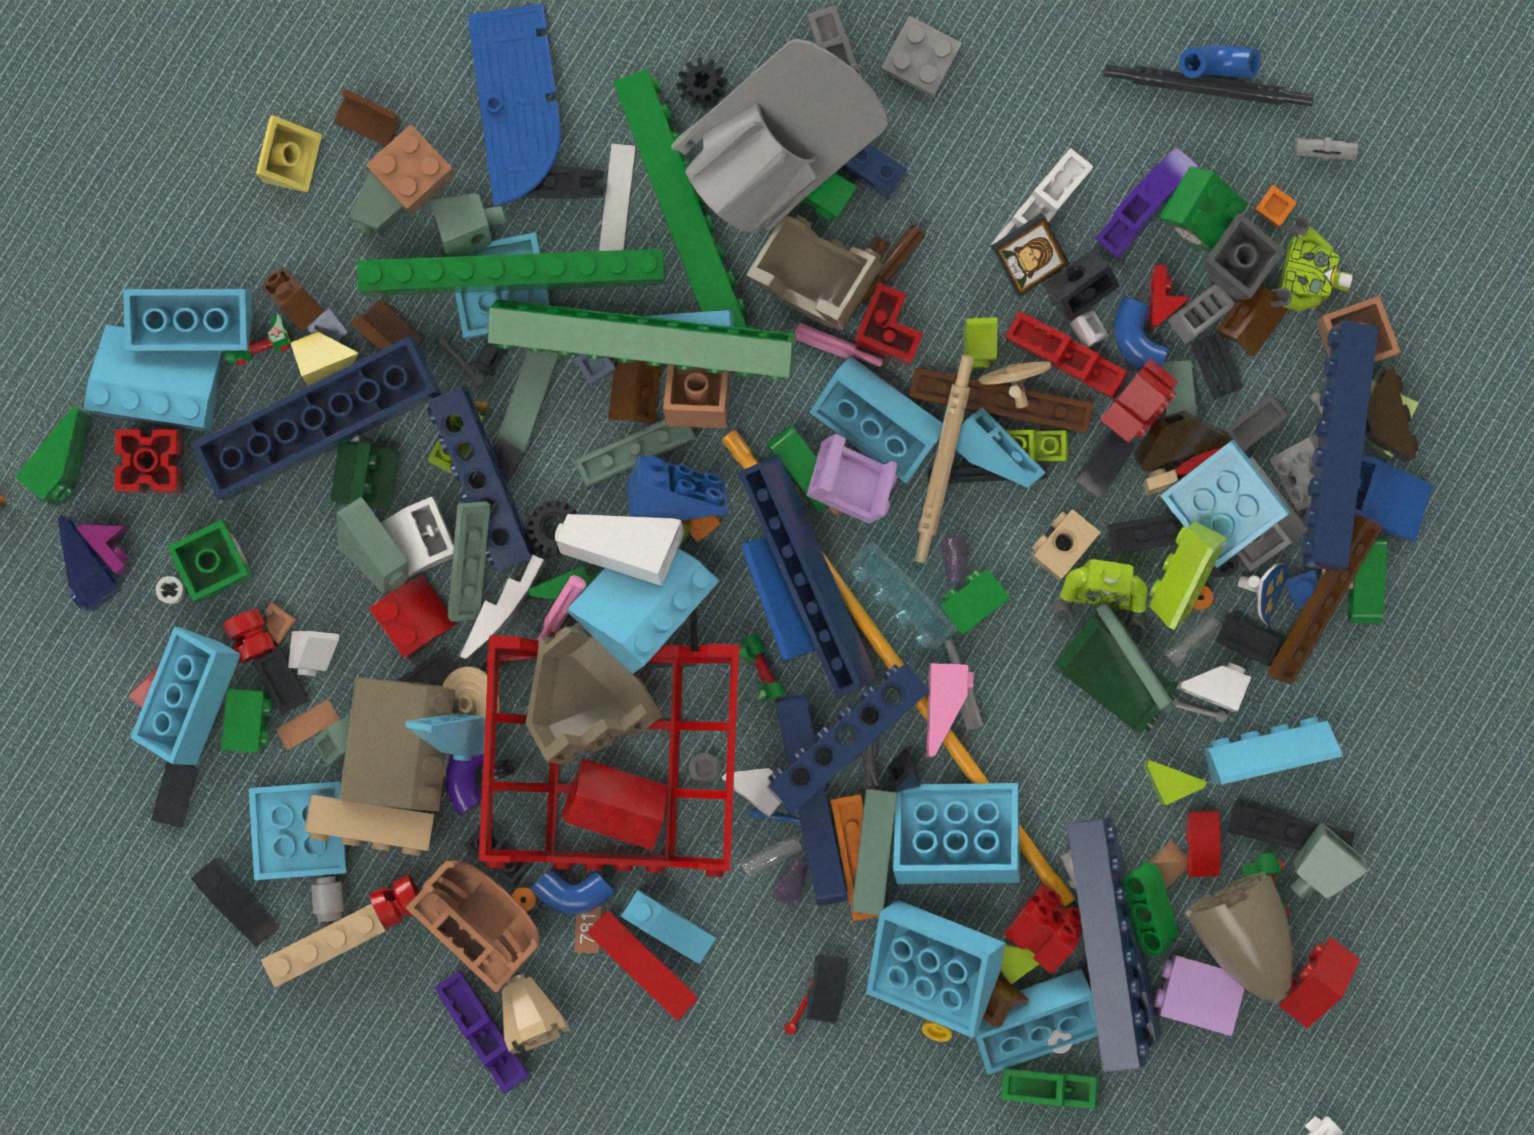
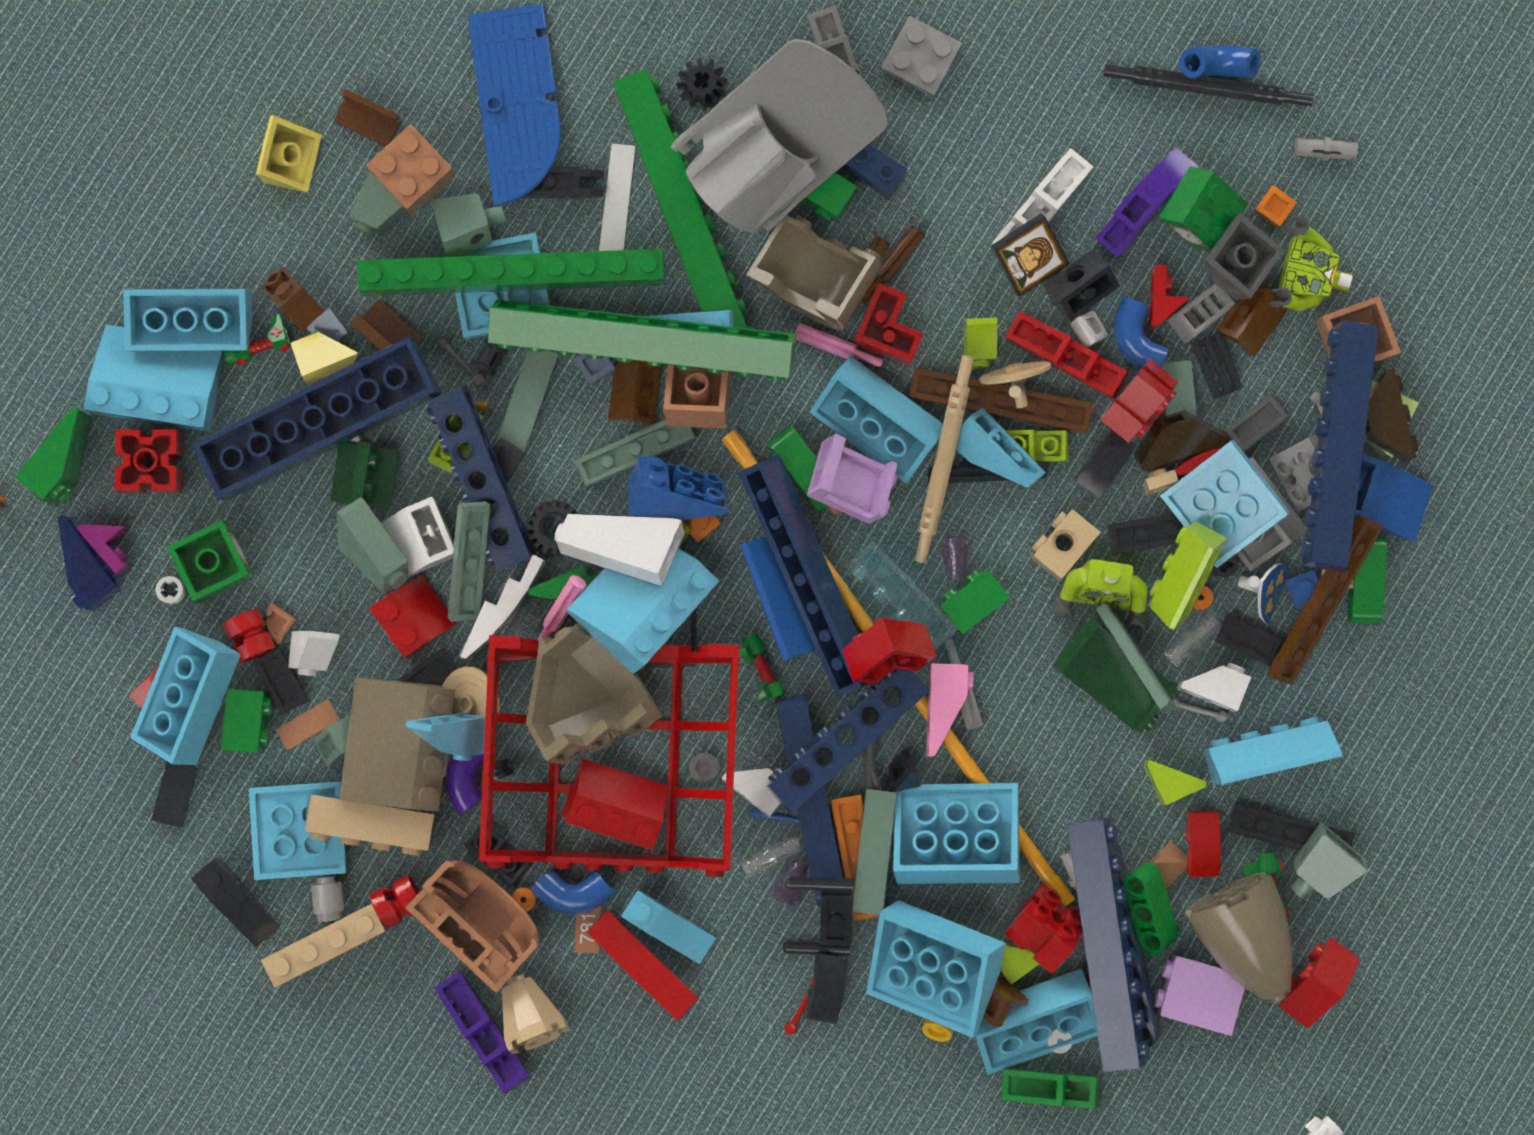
(834, 916): none -> black plate
(888, 647): none -> red brick

